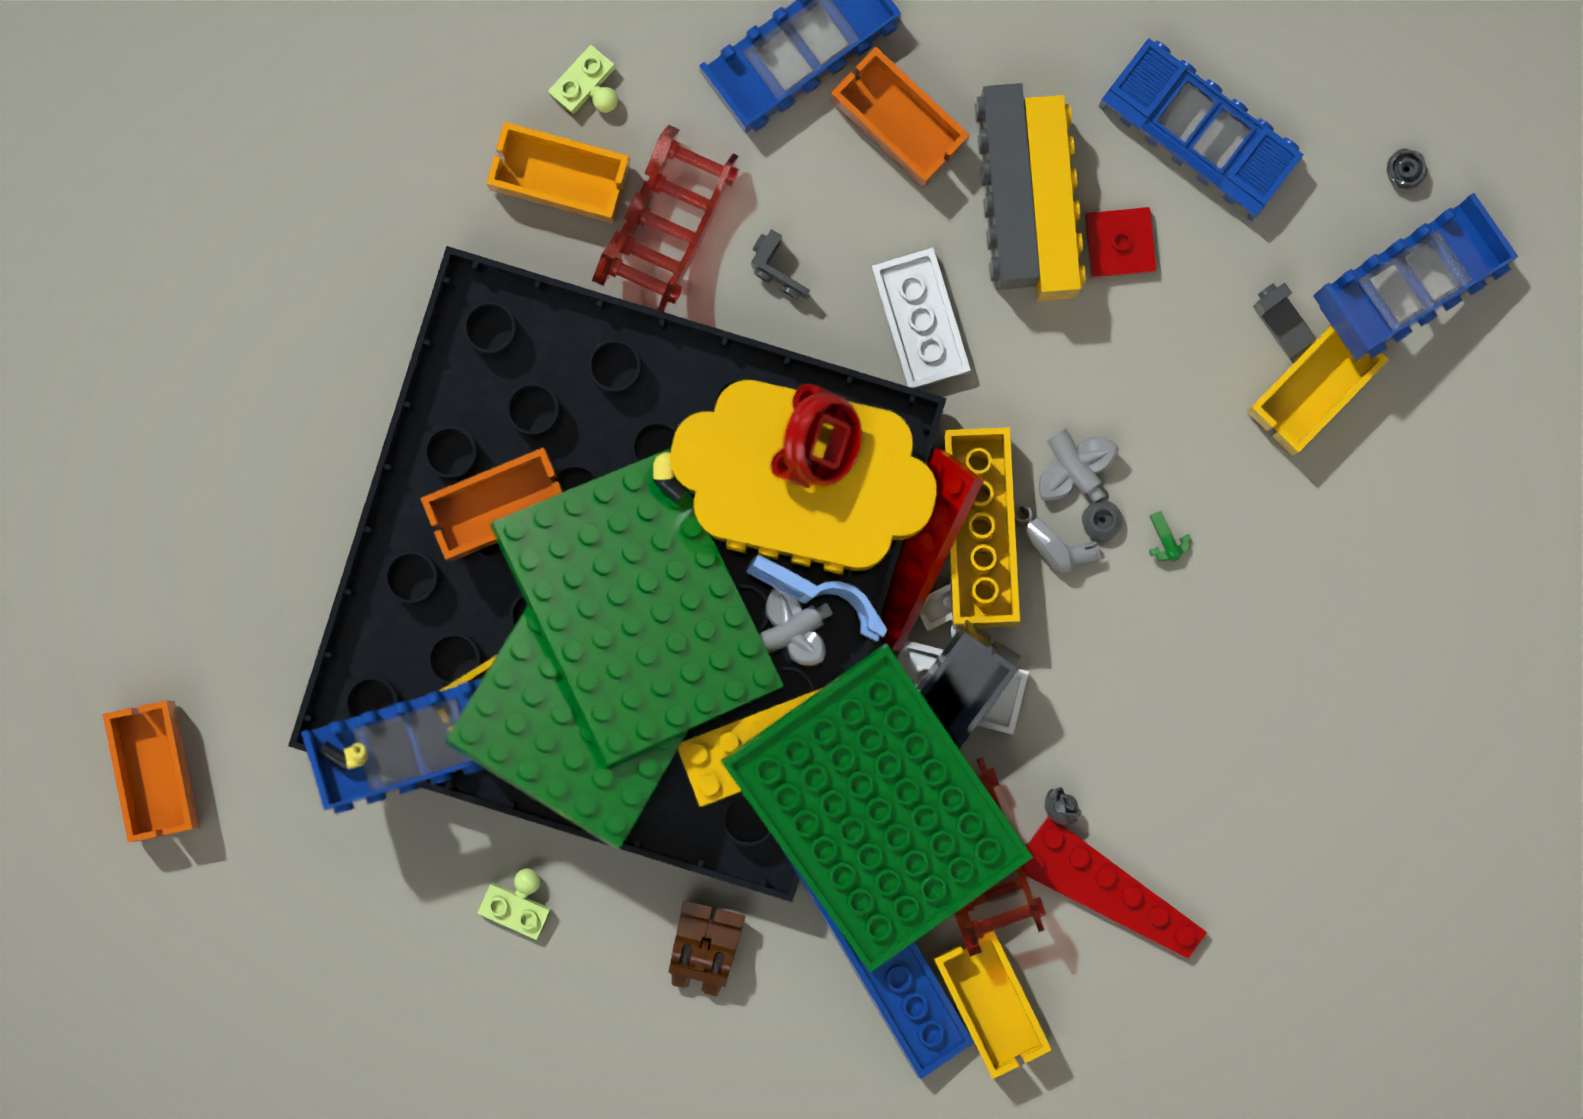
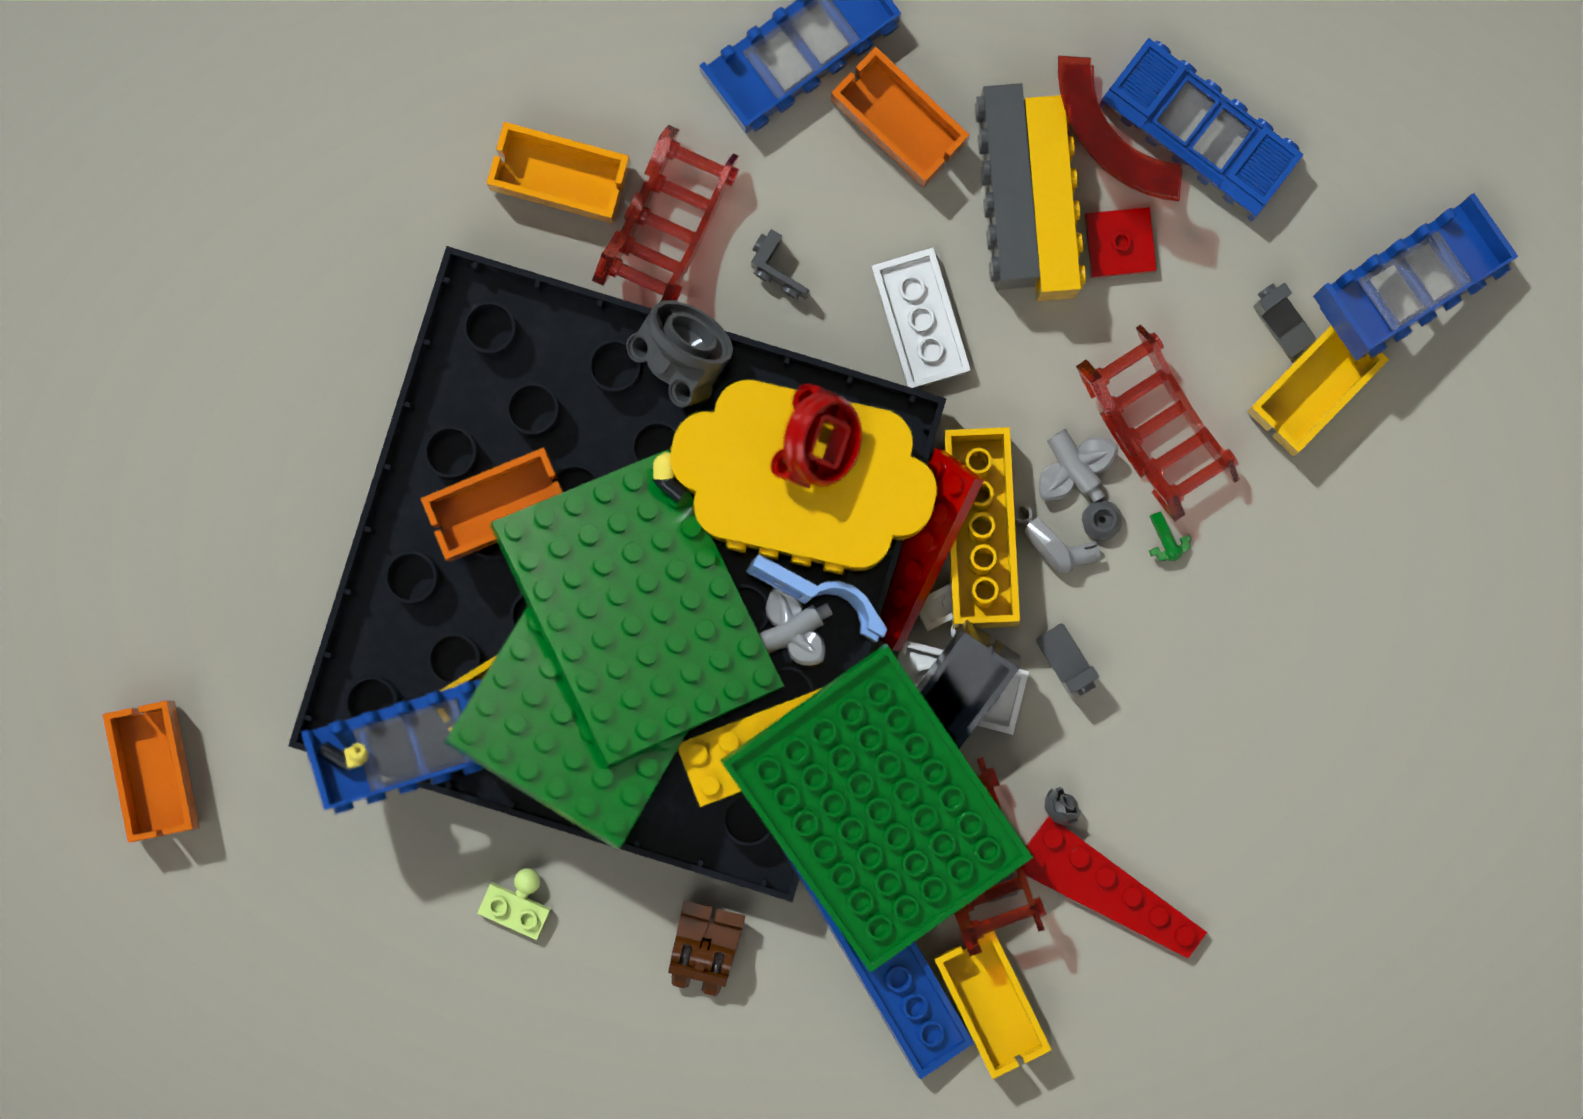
(583, 81): yellowish green plate -> none
(682, 350): none -> dark grey piece
(1067, 660): none -> dark grey bracket
(1103, 144): none -> clear red fence
(1130, 438): none -> clear red fence
(1406, 158): dark grey plate -> none

